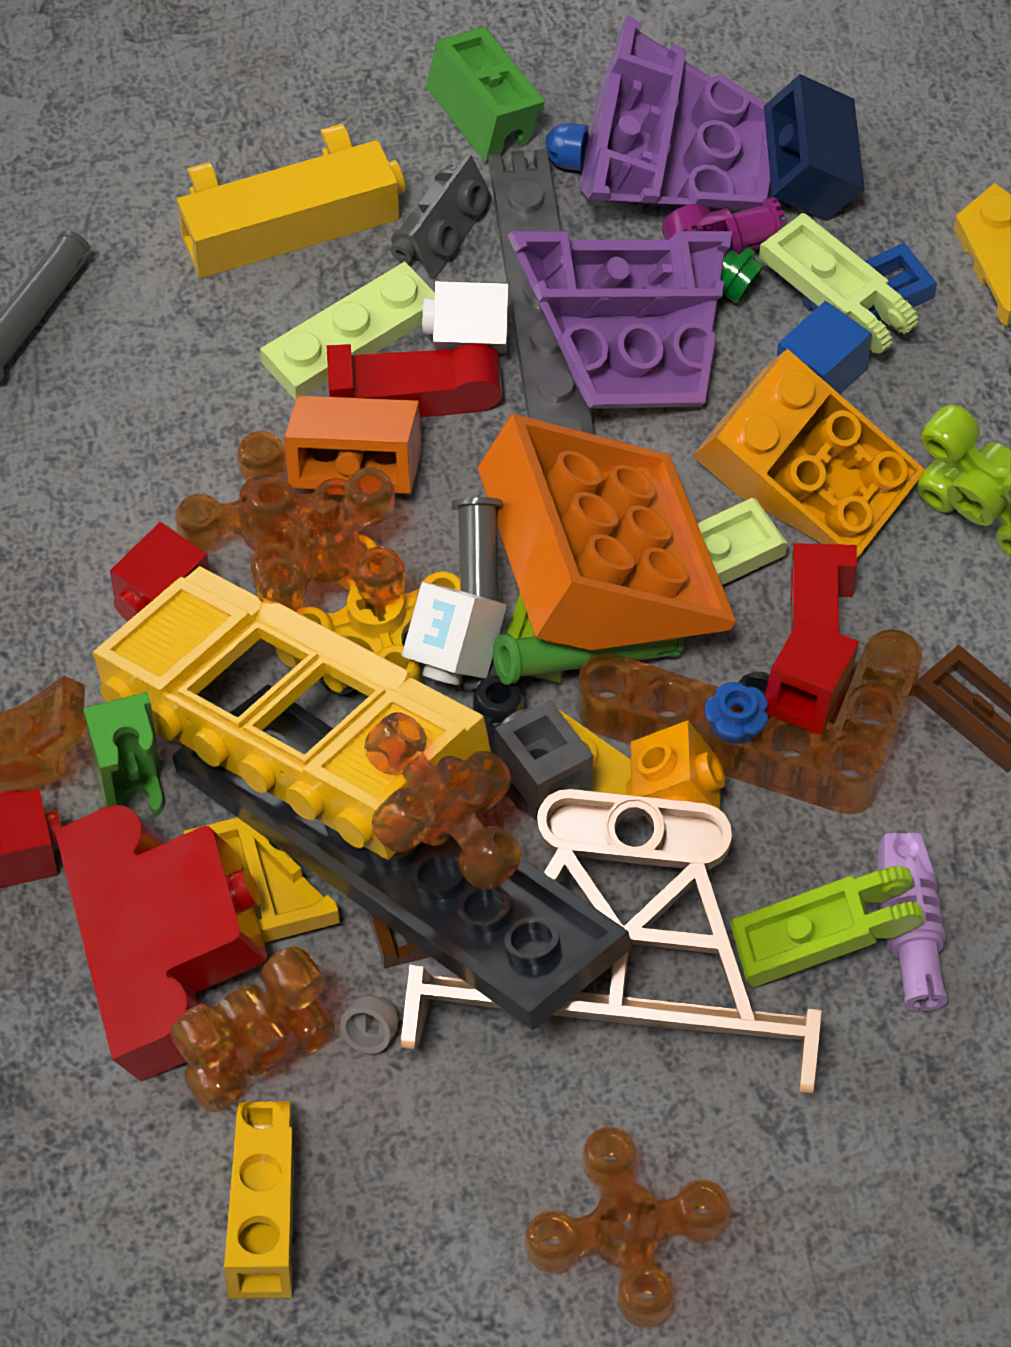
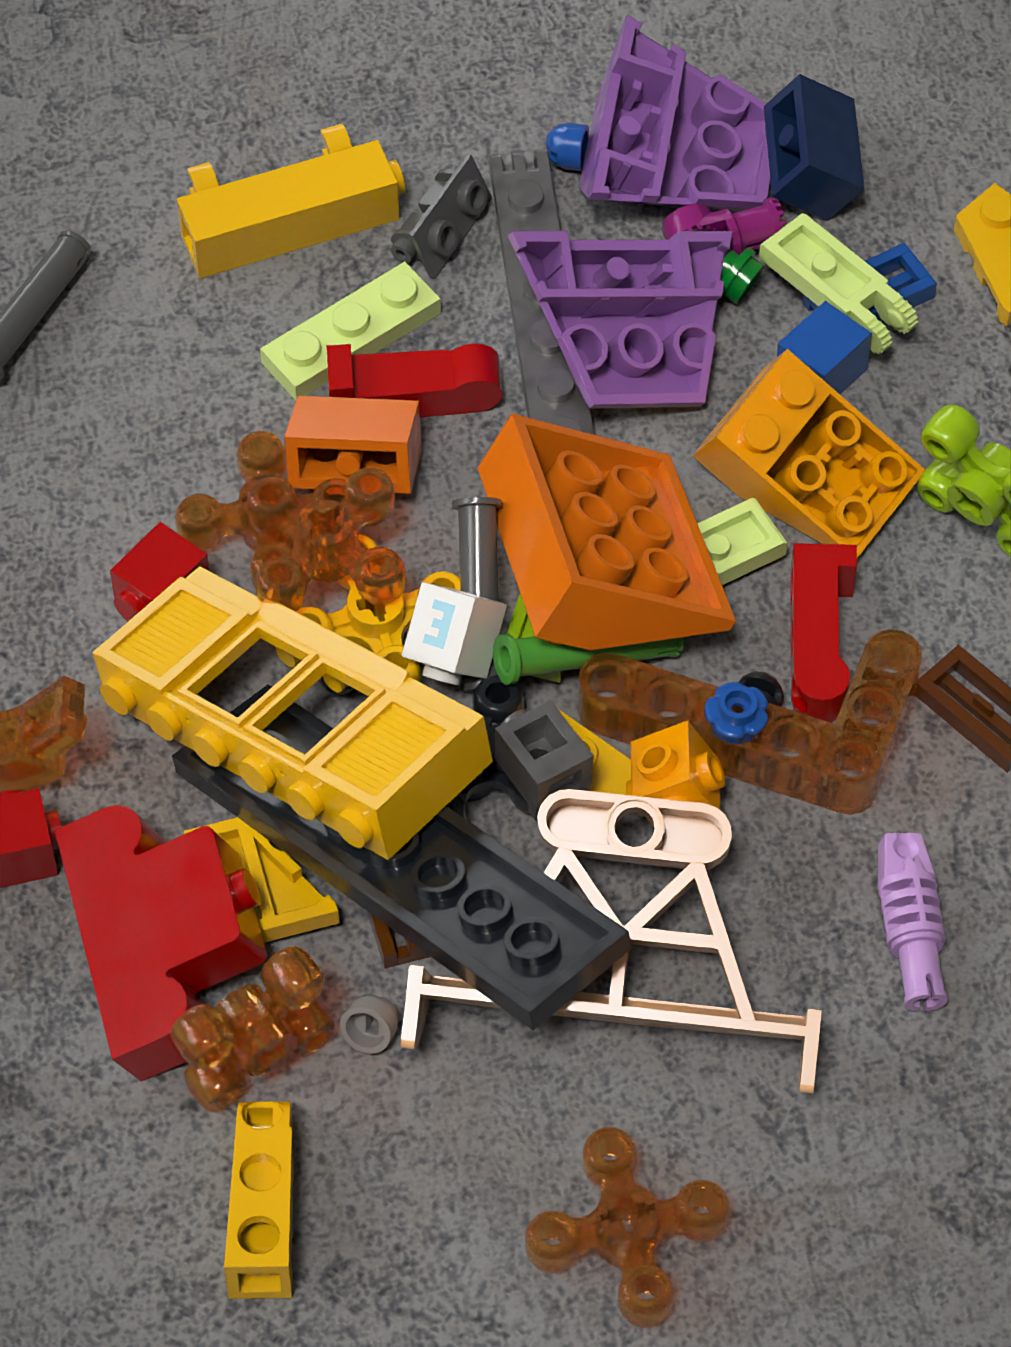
(125, 750): bright green hinge -> none
(442, 801): clear orange gear -> none
(467, 315): white brick -> none
(483, 91): bright green hinge -> none
(810, 676): red brick -> none
(823, 924): lime hinge -> none

